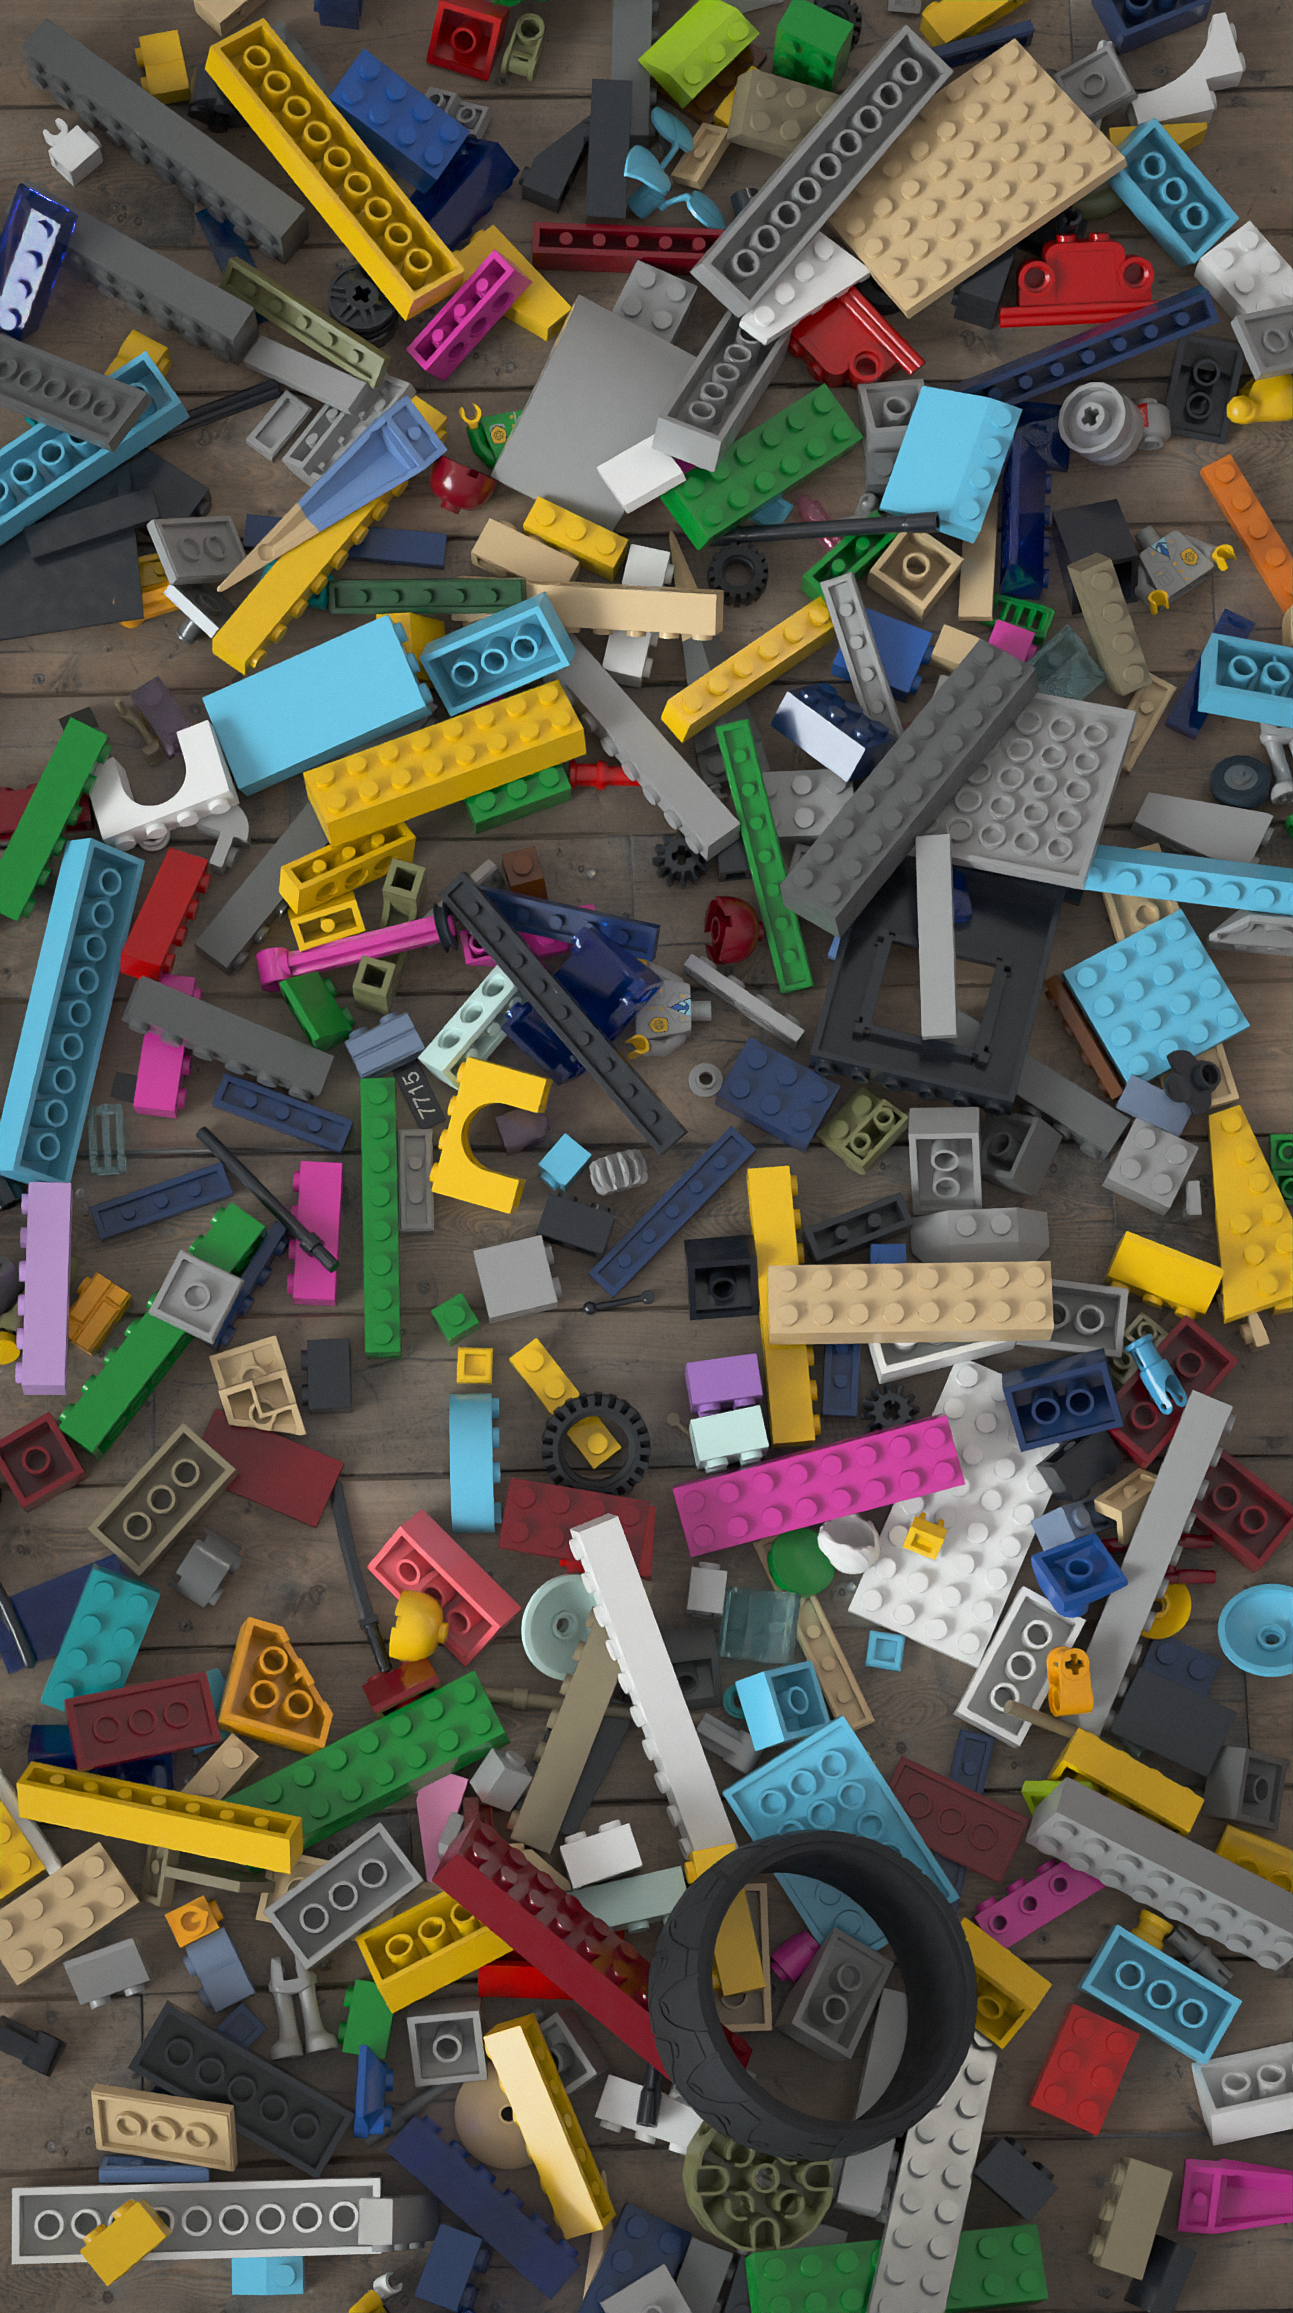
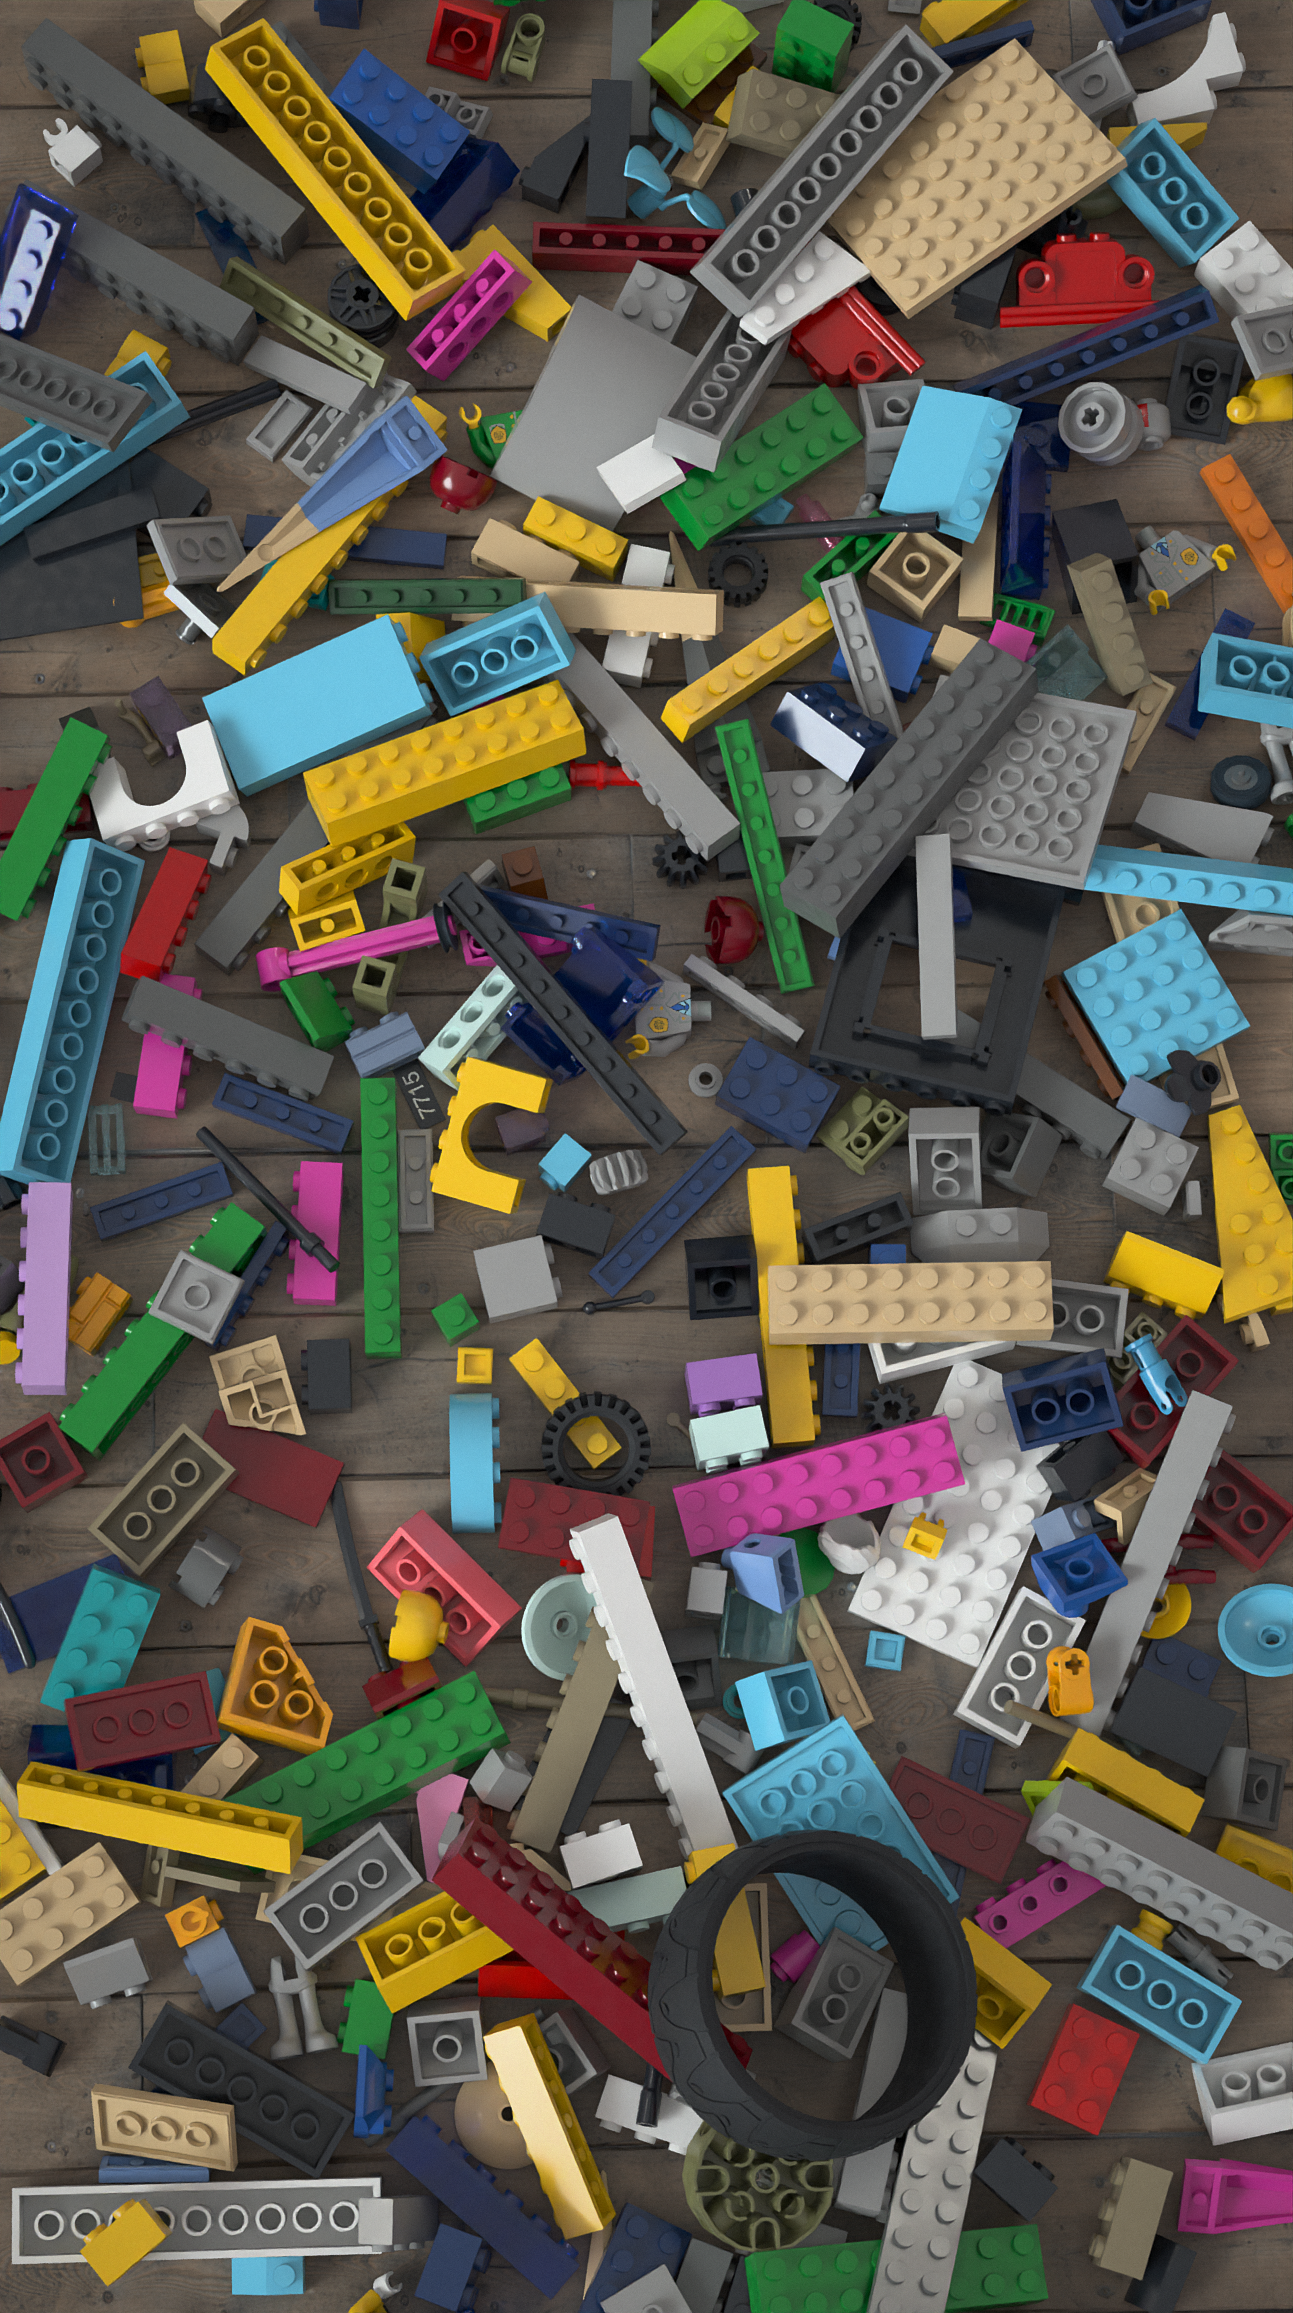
(766, 1570): none -> medium blue torso

